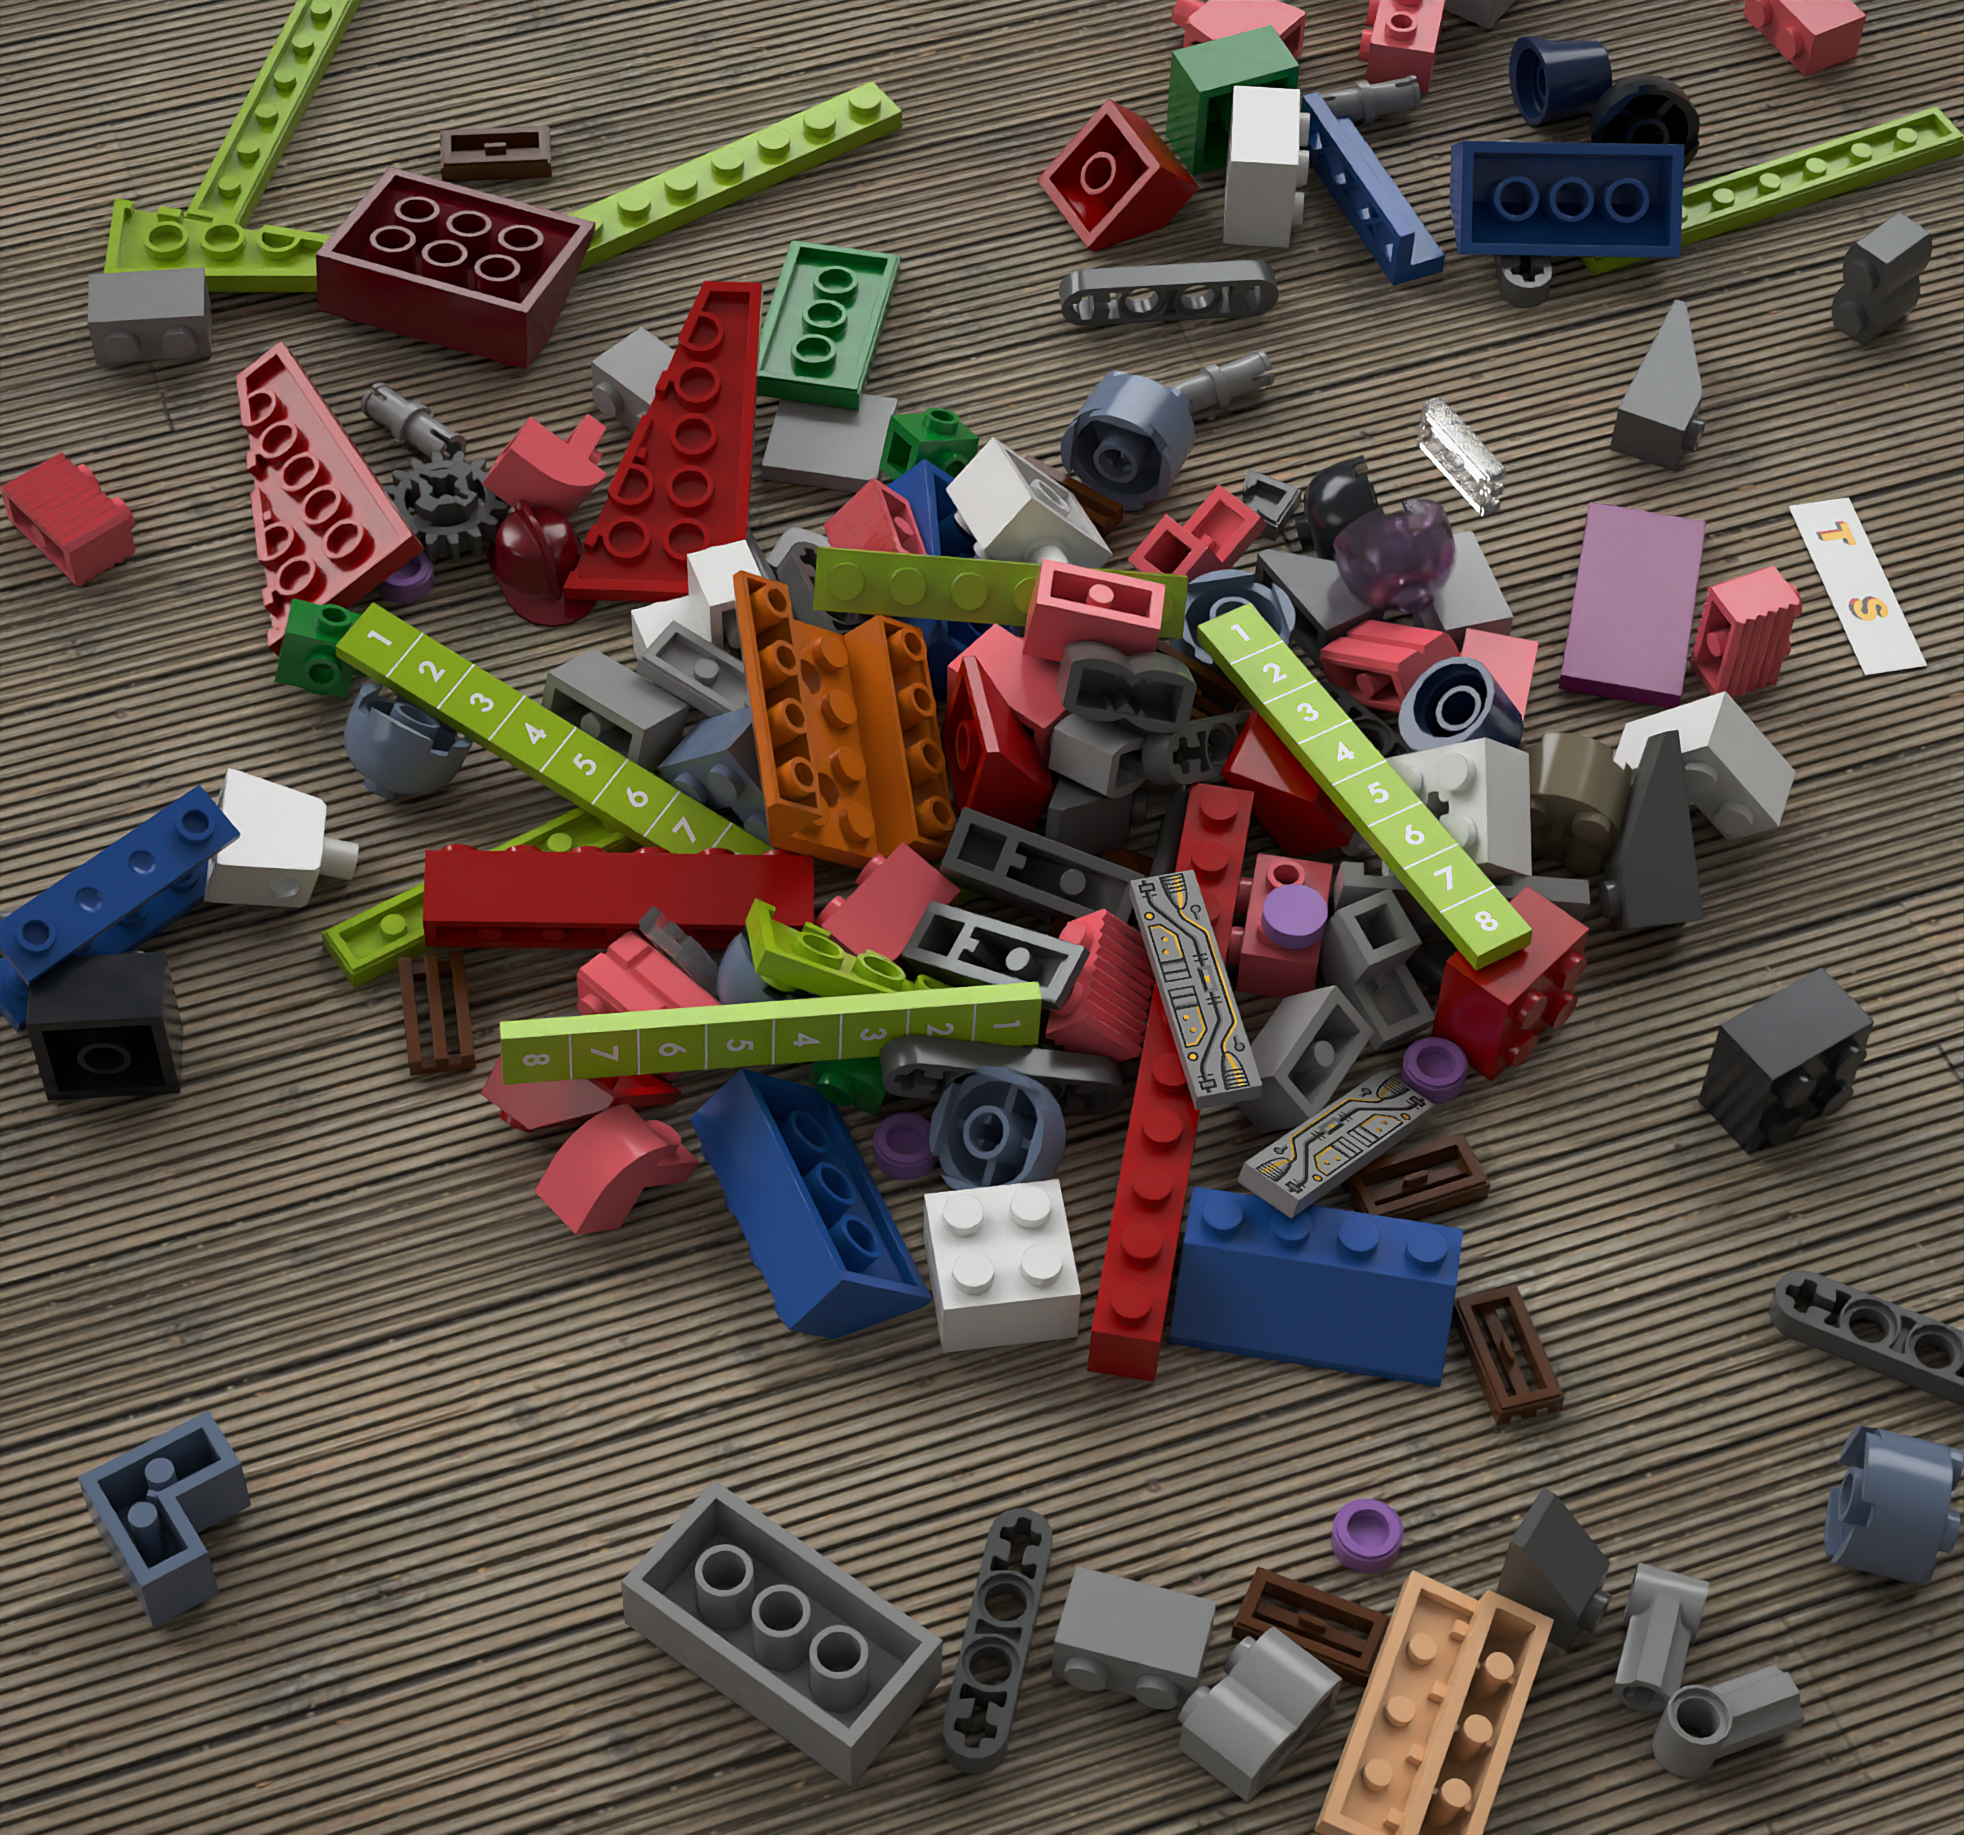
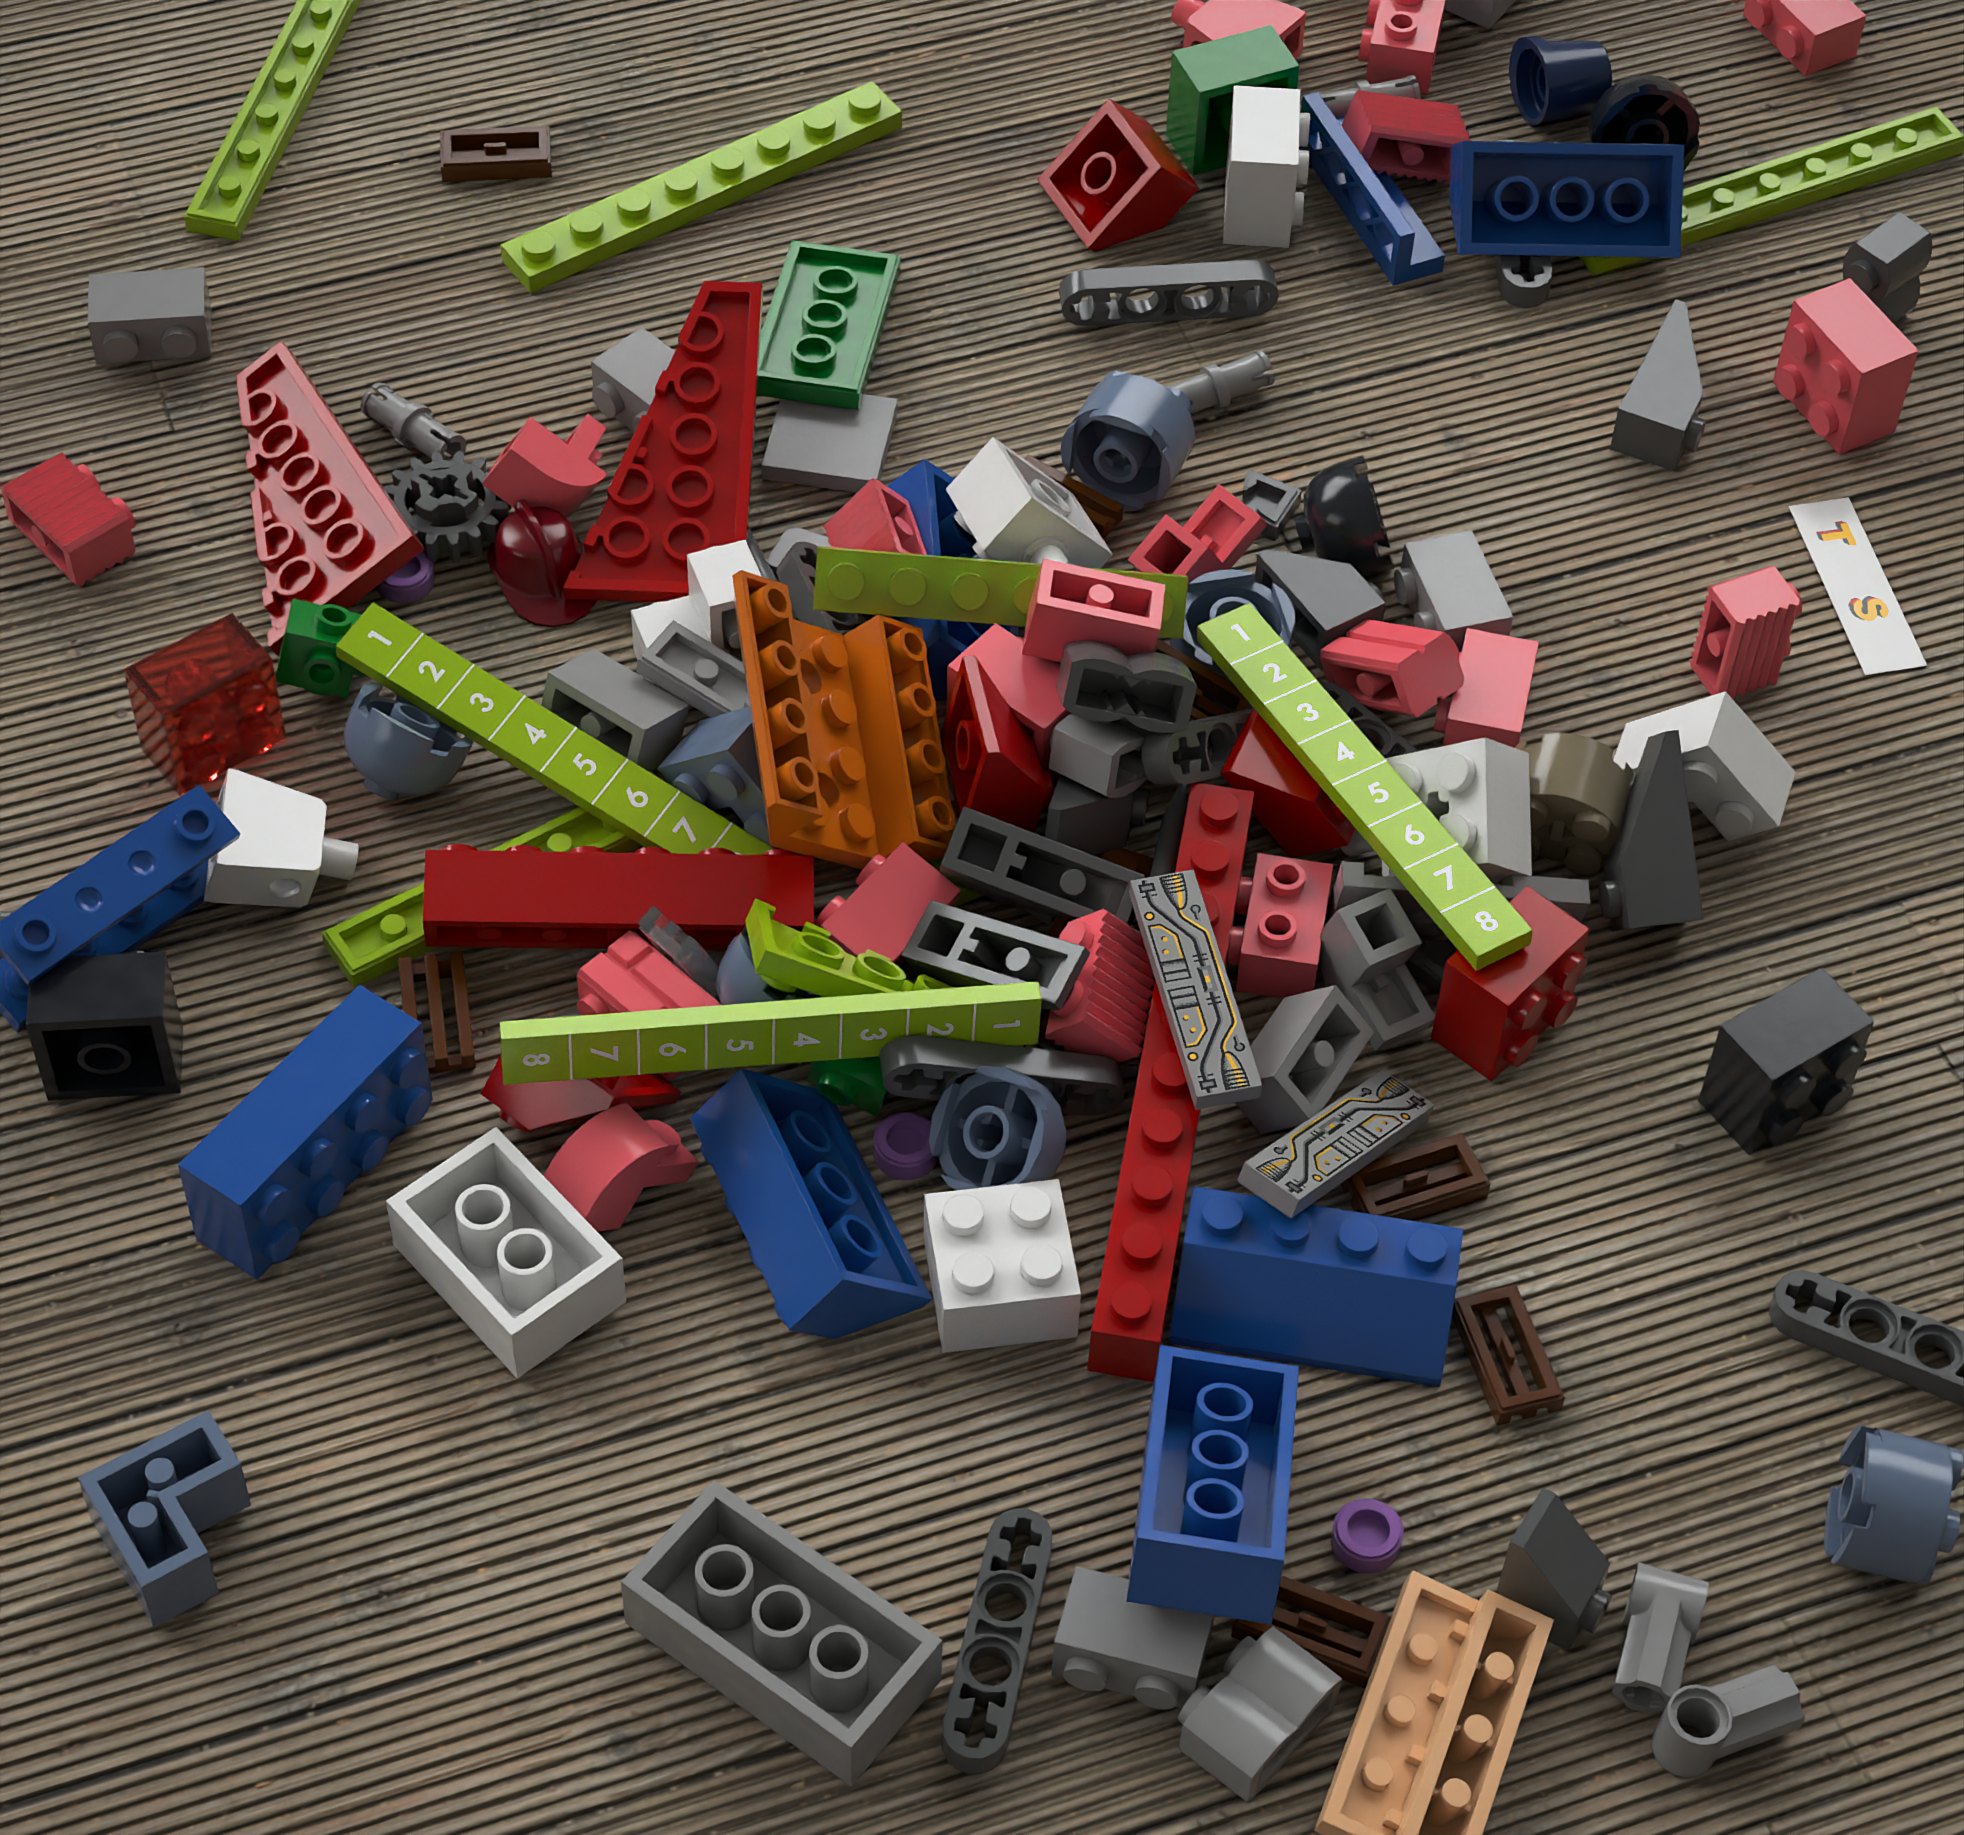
(205, 703): none -> clear red brick
(232, 256): lime wing -> none
(307, 1132): none -> blue brick
(453, 266): dark red slope -> none
(507, 1251): none -> white brick
(930, 436): green brick -> none
(1214, 1485): none -> blue brick
(1294, 916): medium lavender tile -> none
(1397, 558): clear purple cylinder -> none
(1405, 134): none -> coral brick
(1435, 1069): medium lavender tile -> none
(1458, 704): dark blue hat -> none
(1460, 456): clear tile -> none
(1633, 605): tile -> none
(1844, 366): none -> coral brick

